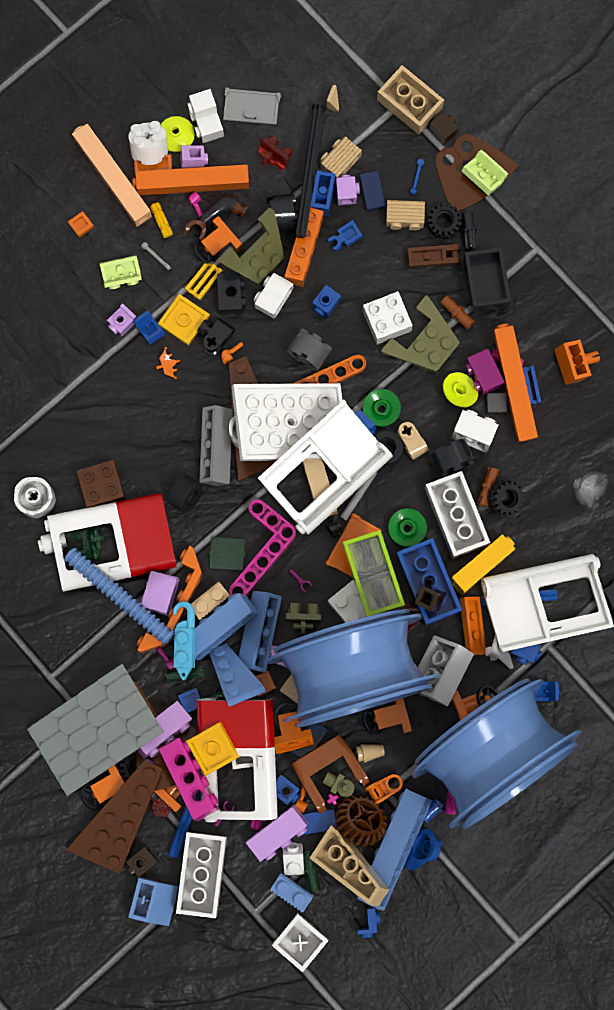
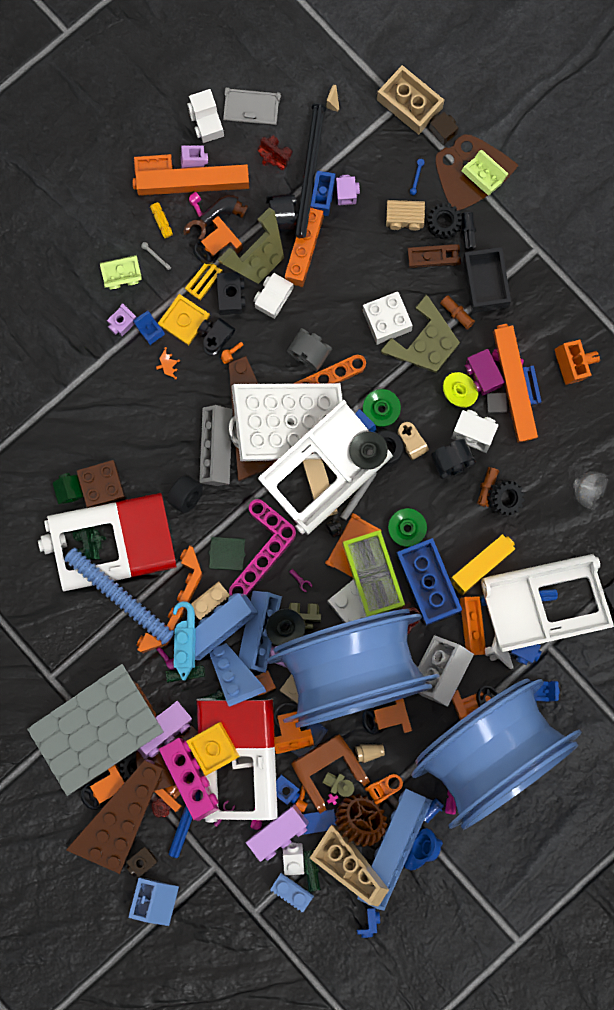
(44, 493): white brick -> none
(67, 488): none -> dark green brick
(80, 224): orange tile -> none
(111, 174): light nougat brick -> none
(148, 142): white brick -> none
(160, 593): lavender piece -> none
(183, 138): neon yellow dish -> none
(189, 700): blue plate -> none
(201, 875): white brick -> none
(295, 627): none -> pearl dark grey dish
(300, 942): white brick -> none
(326, 302): blue brick -> none
(340, 158): tan brick -> none
(348, 234): blue plate -> none
(365, 442): none -> pearl dark grey dish
(372, 191): dark blue tile -> none
(430, 598): dark brown brick -> none
(457, 515): white brick -> none

